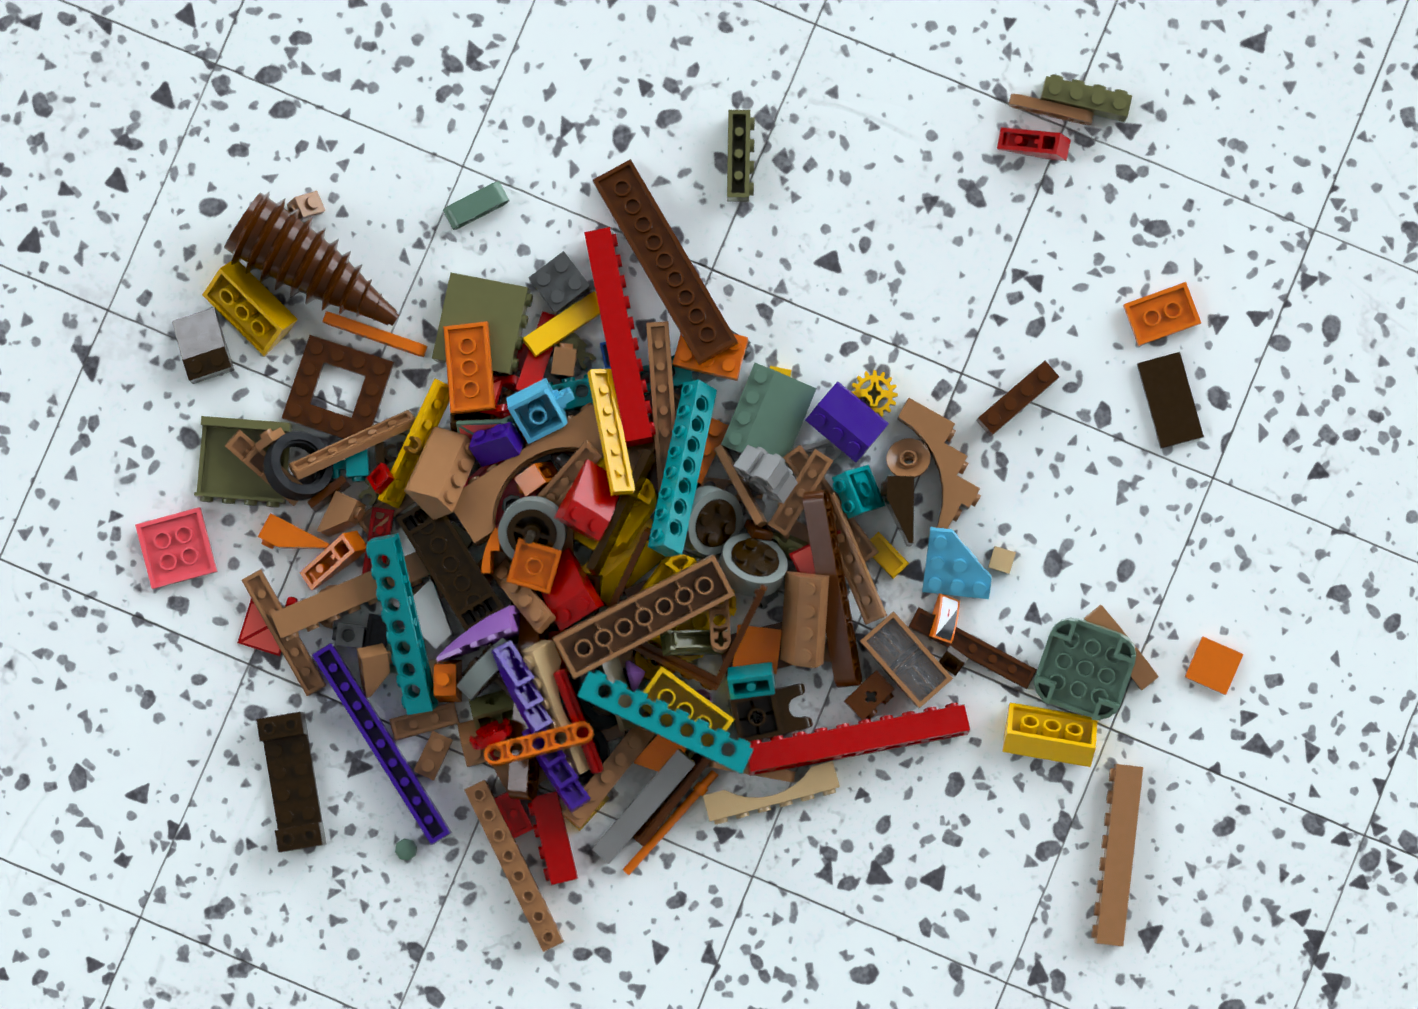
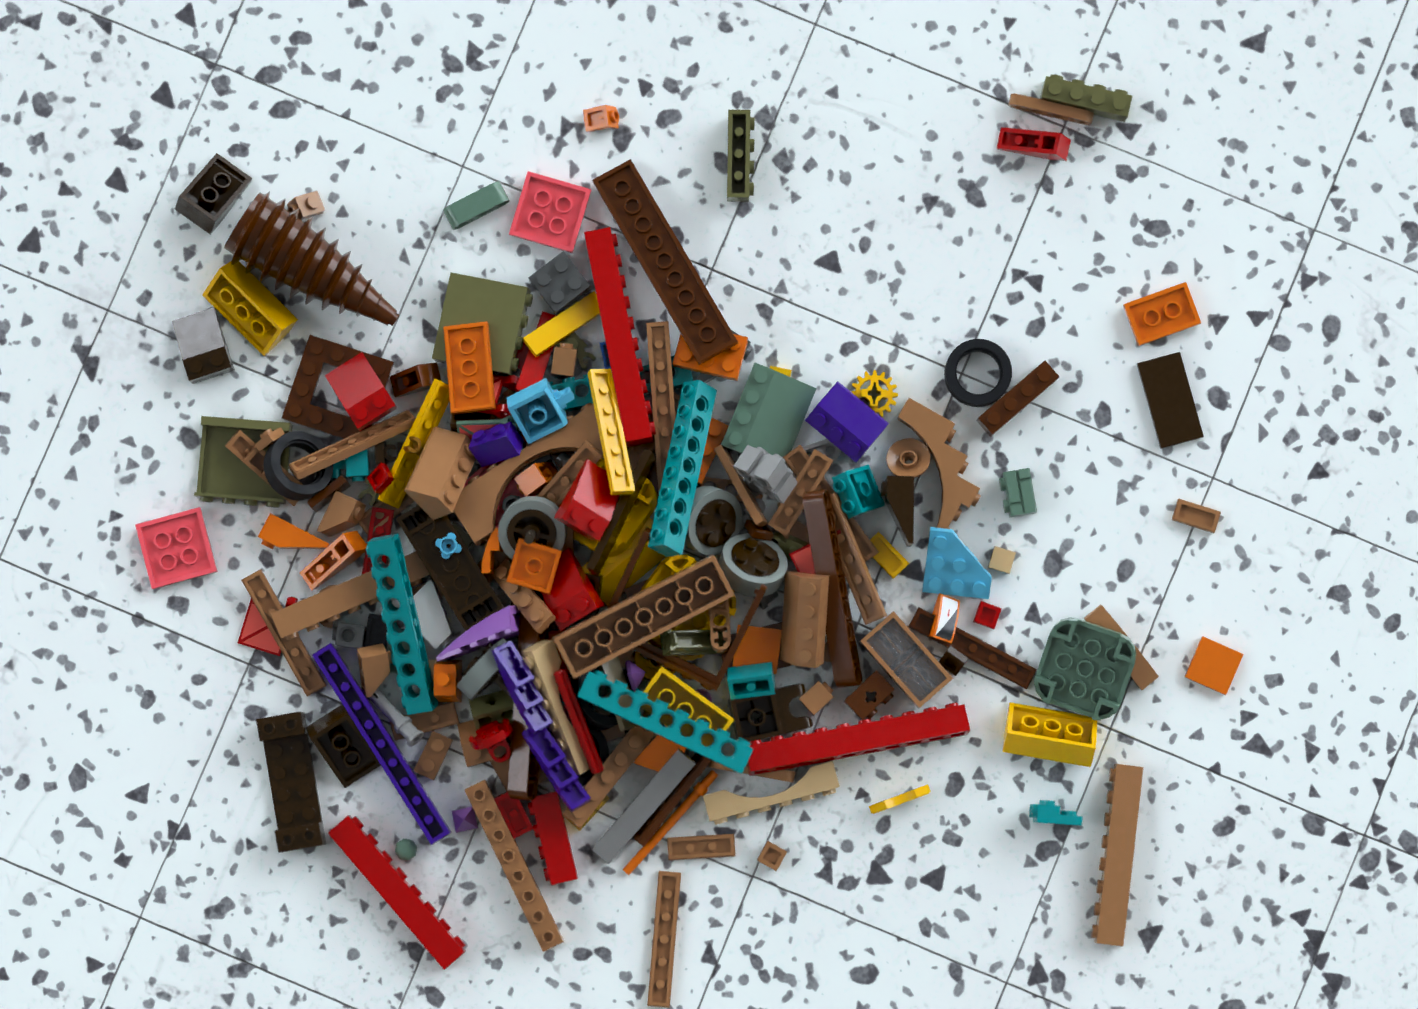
(212, 193): none -> dark brown slope
(342, 746): none -> dark brown slope
(361, 391): none -> red slope
(374, 334): orange beam -> none
(397, 892): none -> red brick
(402, 723): none -> light grey pin
(414, 379): none -> reddish brown slope
(449, 539): none -> medium azure plate
(464, 819): none -> medium lavender slope
(550, 212): none -> coral plate
(550, 745): orange beam -> none
(601, 118): none -> orange bracket
(664, 939): none -> medium nougat tile
(701, 846): none -> medium nougat tile
(772, 855): none -> medium nougat plate
(816, 697): none -> medium nougat brick
(899, 799): none -> yellow tile
(987, 615): none -> red tile
(997, 354): none -> black tyre
(1018, 492): none -> sand green brick
(1048, 812): none -> teal plate
(1196, 516): none -> medium nougat tile

